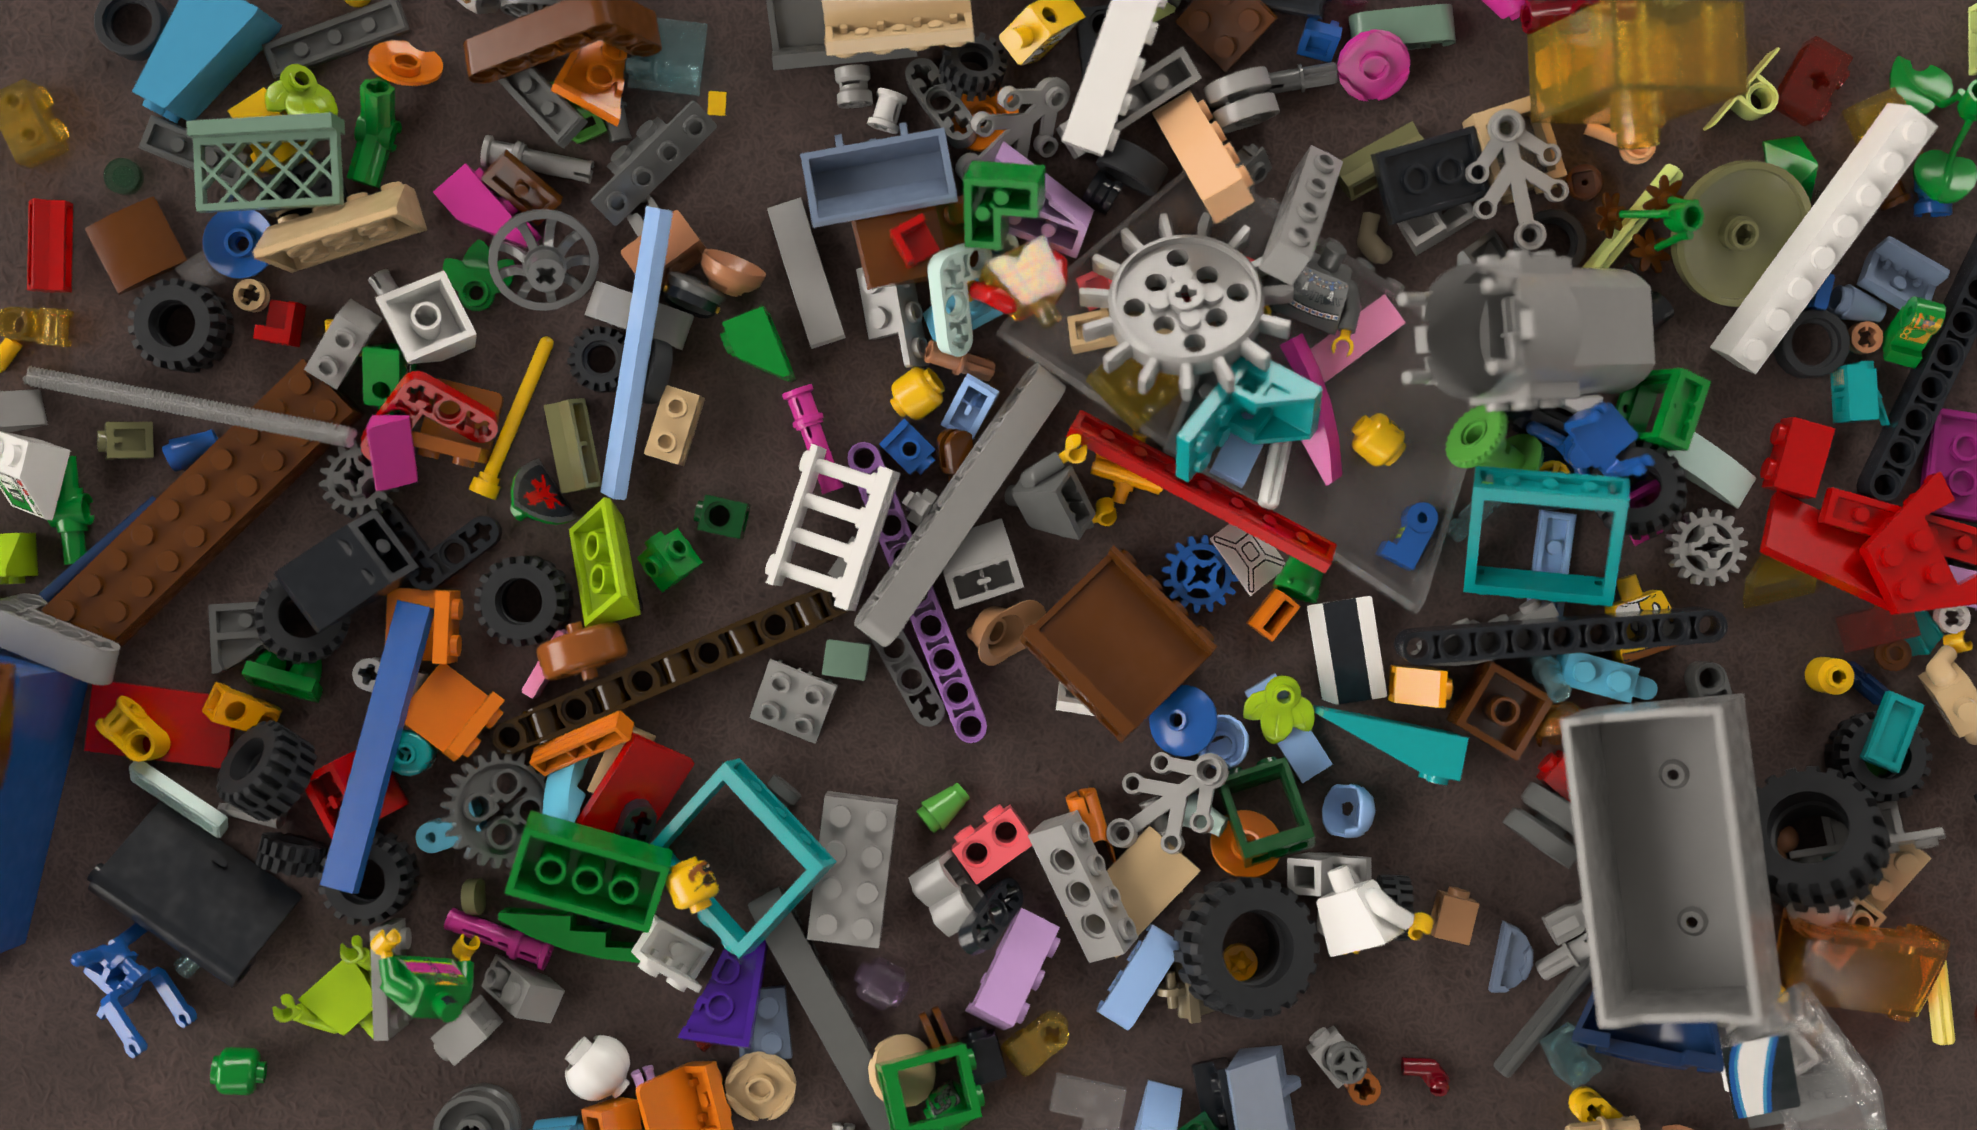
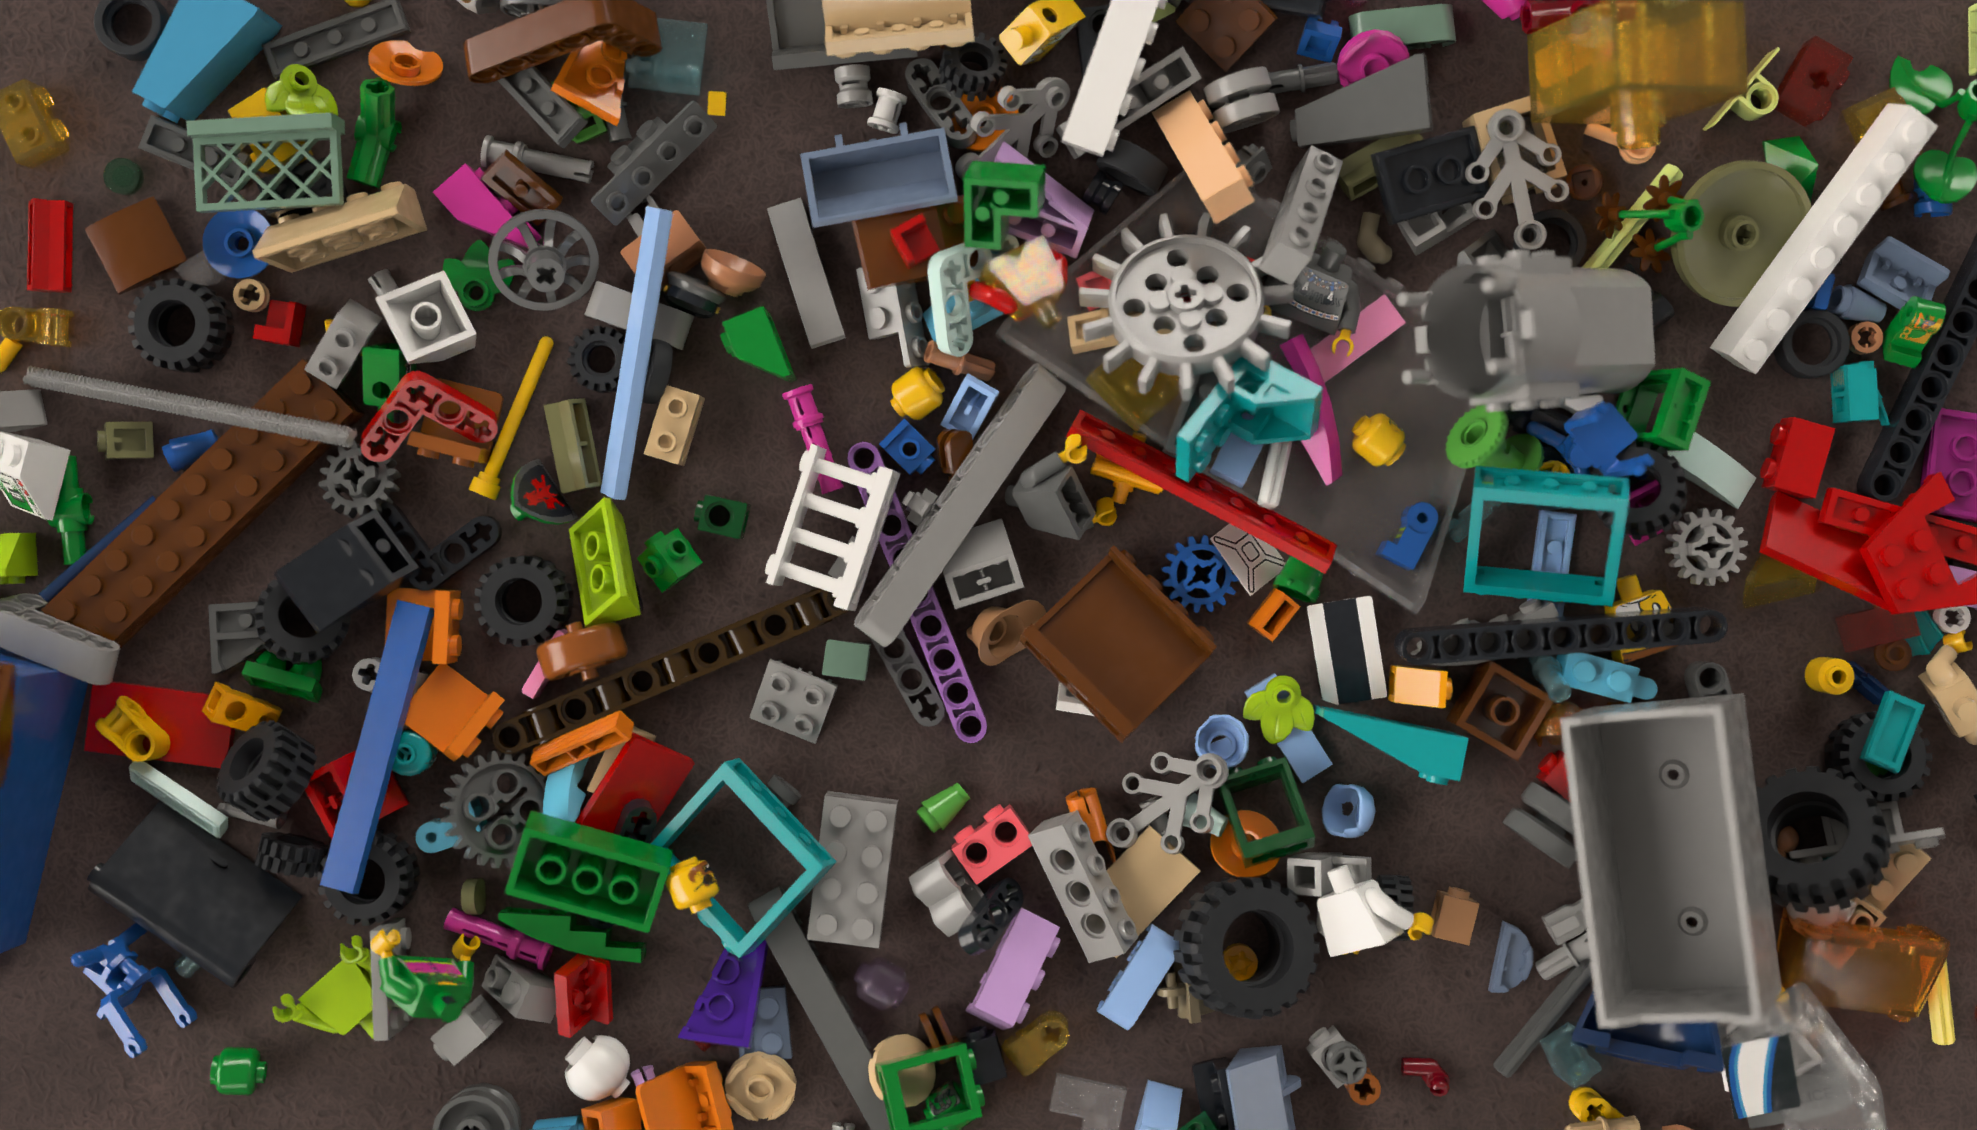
(391, 451): dark pink slope -> none
(583, 993): none -> red bracket
(673, 954): white bracket -> none
(1197, 726): blue dish -> none
(1373, 108): none -> dark grey slope

